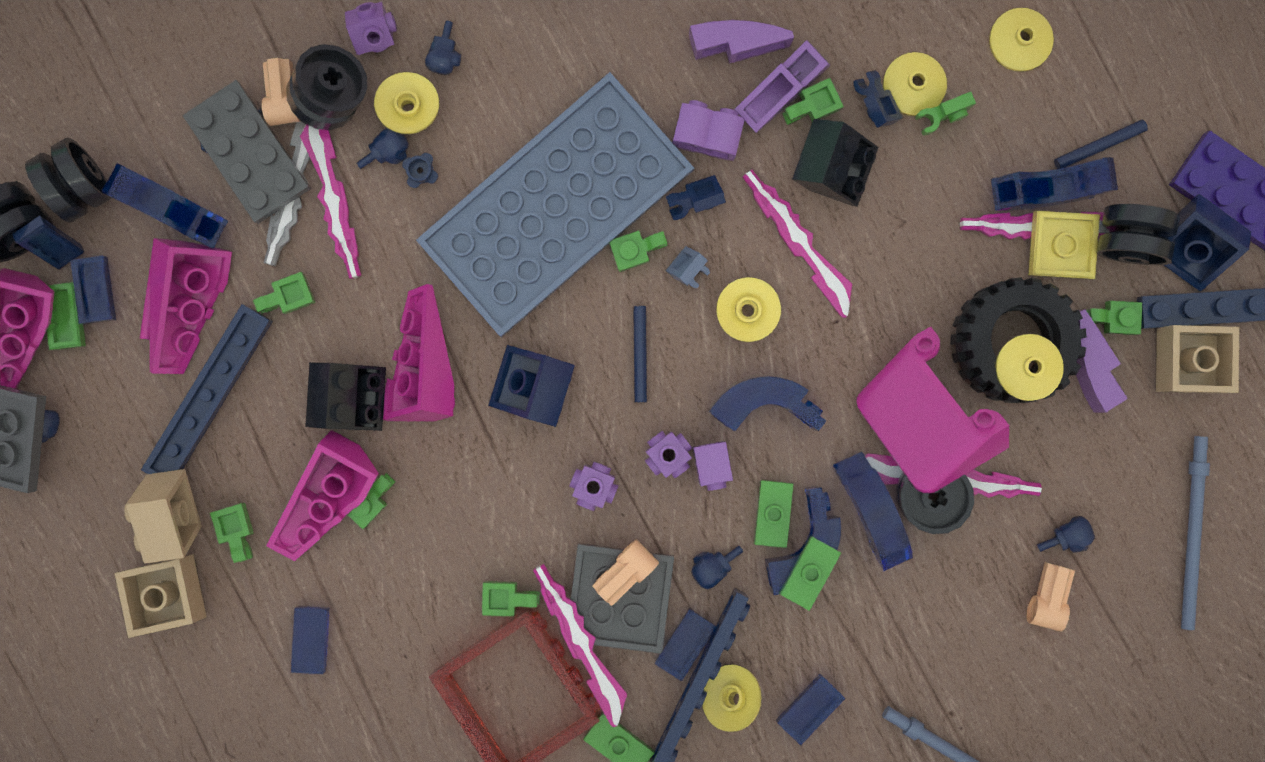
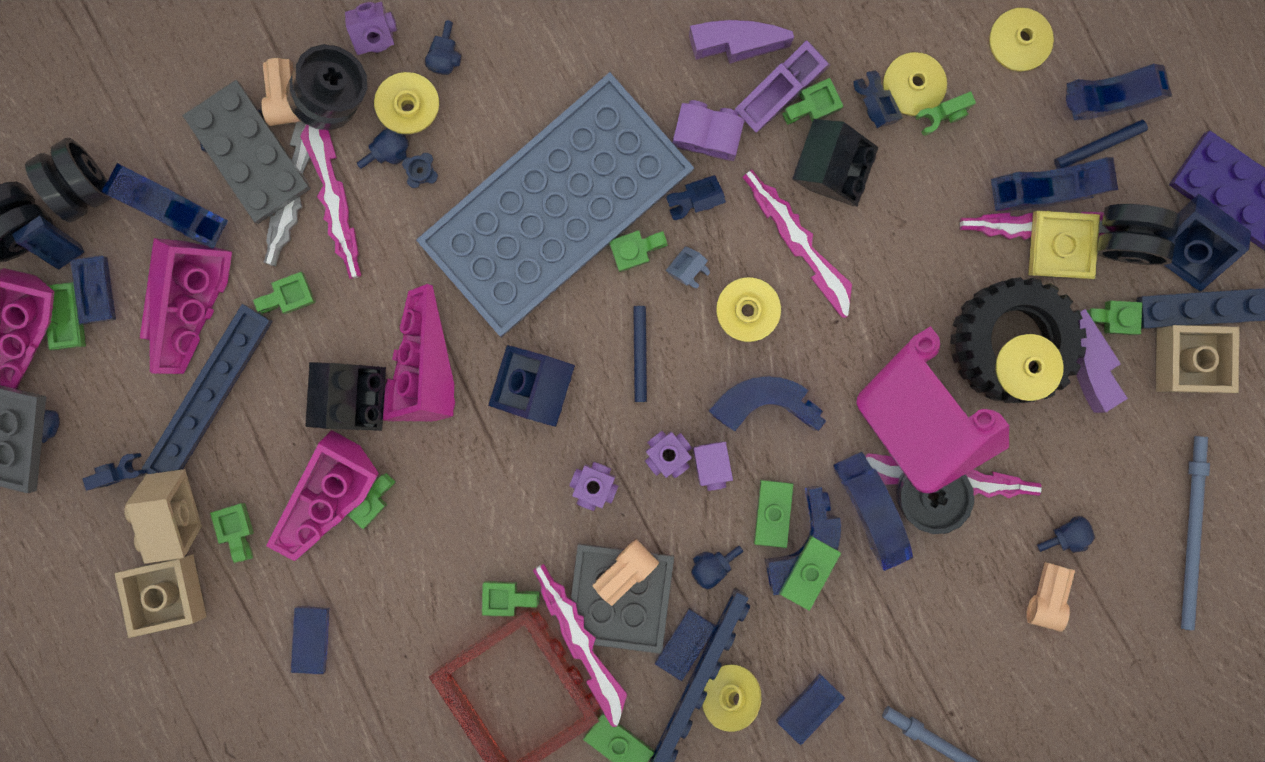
(109, 474): none -> dark blue plate
(1117, 94): none -> clear blue arch

